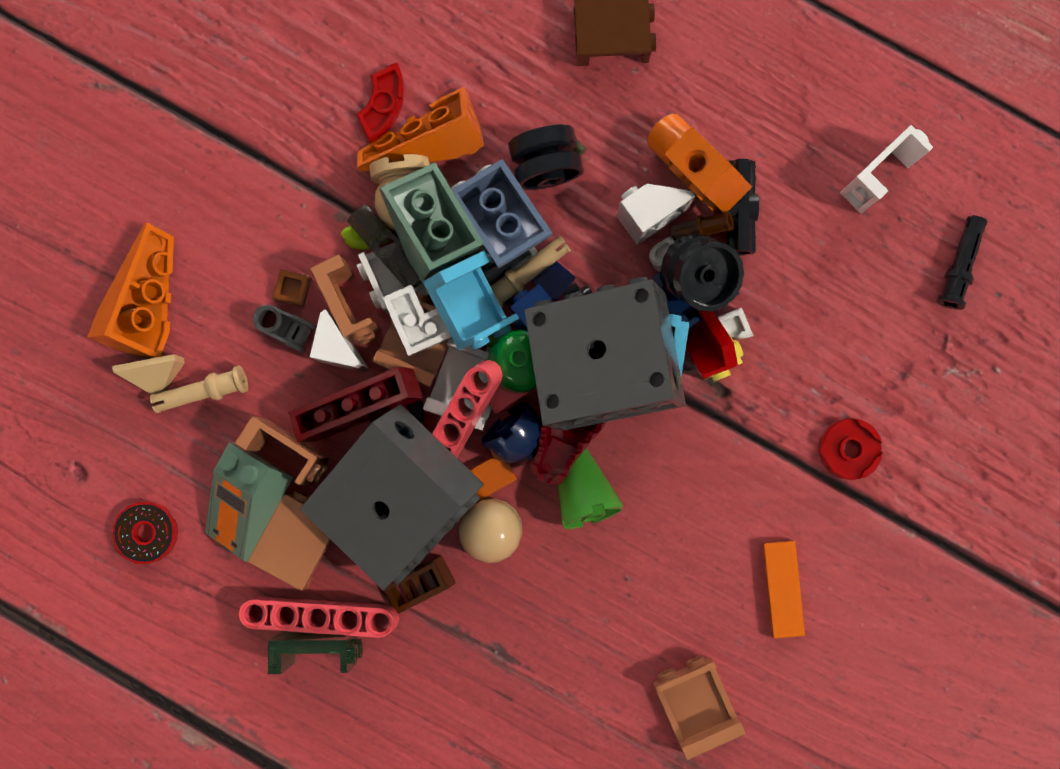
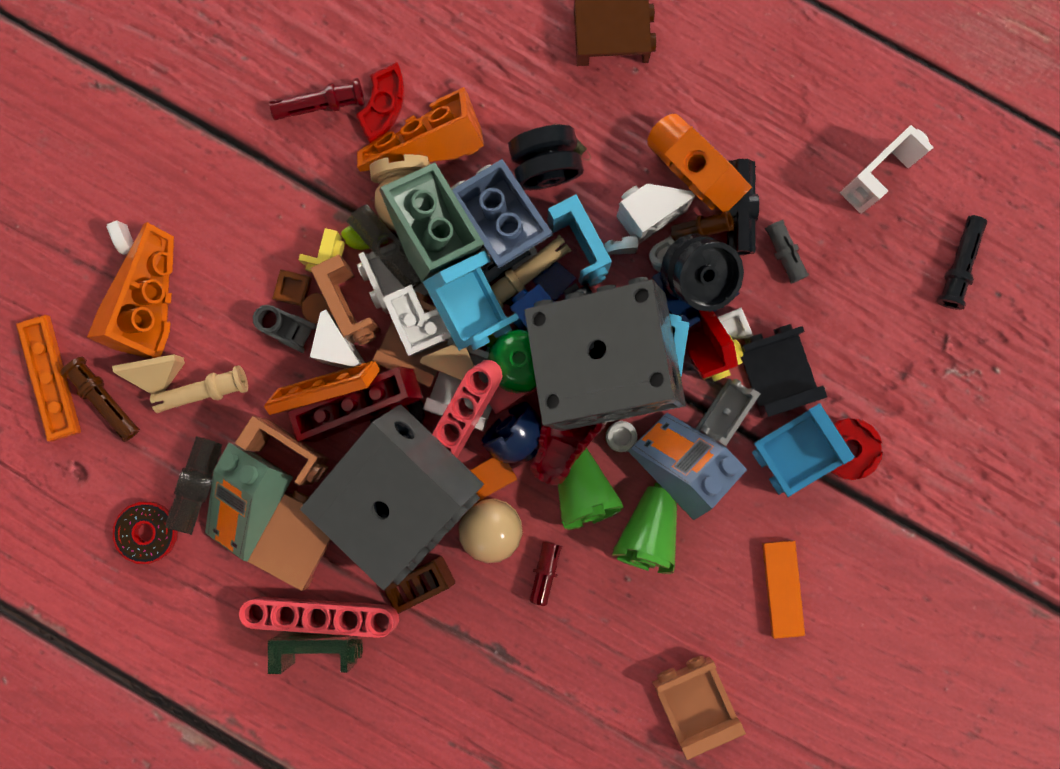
(49, 386): none -> orange tile
(92, 388): none -> reddish brown pin
(120, 236): none -> white tile
(193, 485): none -> clear smoke piece
(313, 306): none -> dark orange tile
(322, 387): none -> orange tile
(330, 246): none -> light yellow bracket
(332, 97): none -> dark red pin
(449, 361): none -> tan slope
(545, 573): none -> dark red axle
(572, 213): none -> medium azure panel
(621, 436): none -> white tile
(627, 246): none -> white tile
(650, 533): none -> bright green cone
(687, 464): none -> sand blue slope
(727, 411): none -> light grey hinge
(780, 371): none -> black panel
(787, 251): none -> dark grey pin
(802, 451): none -> dark azure panel

